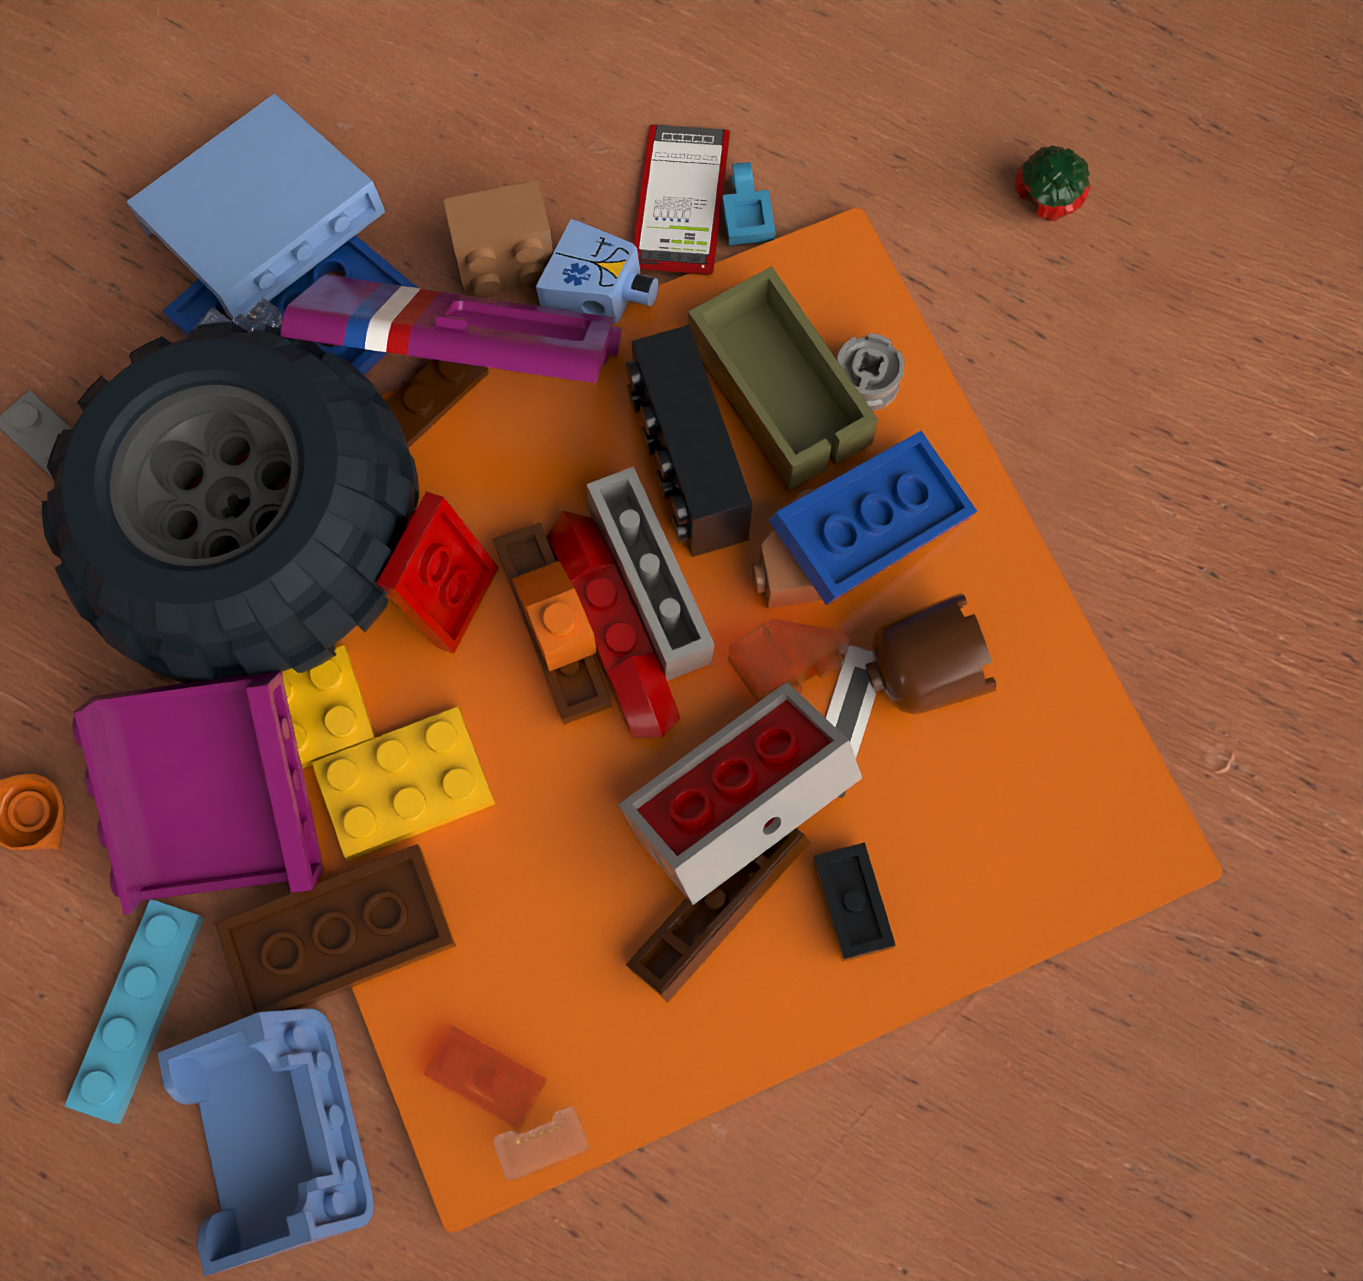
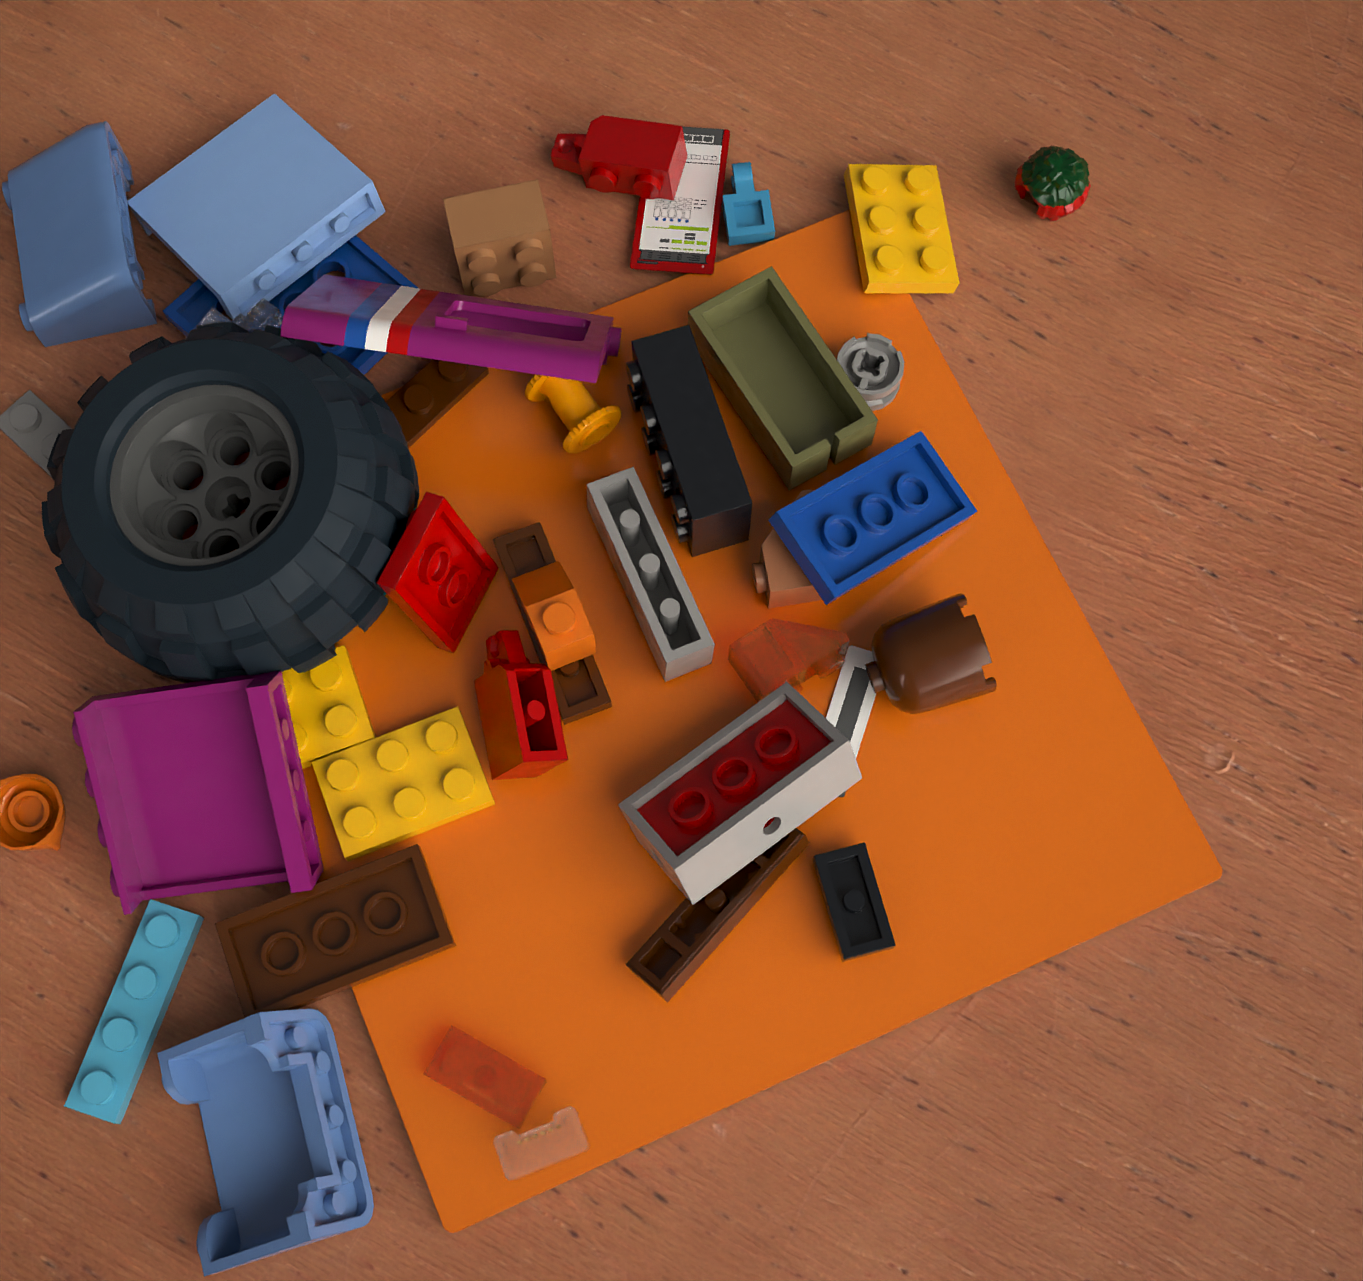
(77, 239): none -> medium blue windscreen
(518, 711): none -> red hinge
(576, 409): none -> light orange hose
(594, 274): light blue torso -> none
(617, 629): red brick -> none
(625, 156): none -> red hinge
(900, 229): none -> yellow plate

